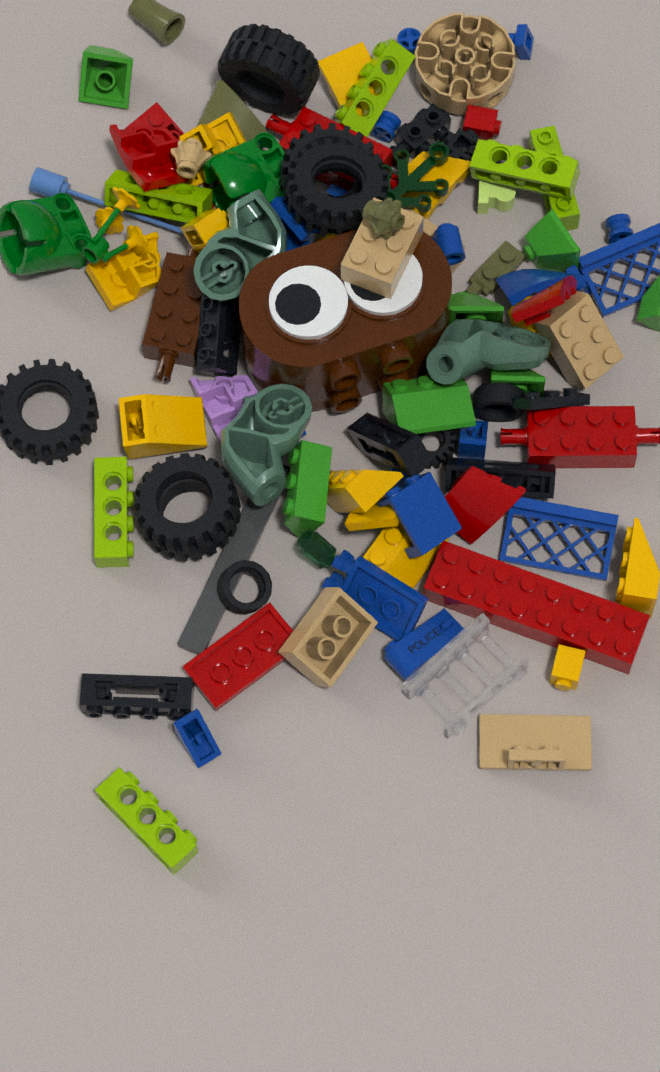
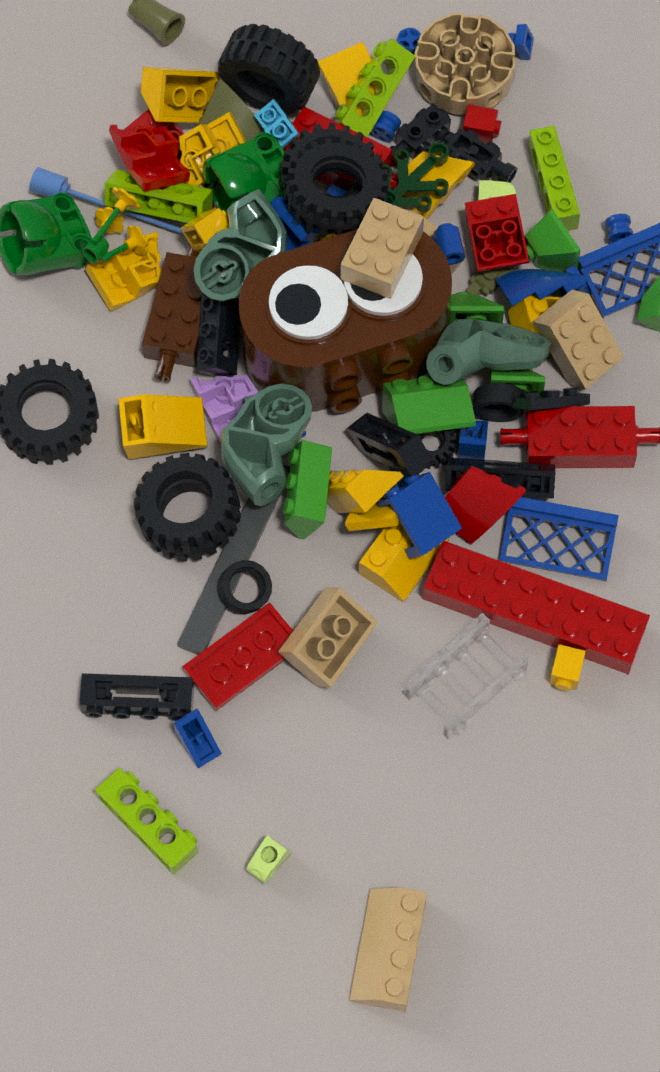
(105, 77): bright green slope -> none
(108, 472): lime brick -> none
(177, 92): none -> yellow slope
(189, 157): tan rock -> none
(267, 859): none -> yellowish green leg
(276, 123): none -> medium azure slope
(316, 549): clear green brick -> none
(379, 593): blue tile -> none
(384, 216): olive rock -> none
(388, 948): none -> tan slope
(421, 644): blue door -> none
(496, 233): none -> red slope
(535, 742): tan bracket -> none
(540, 305): red slope -> none
(560, 184): lime brick -> none
(637, 572): yellow slope -> none

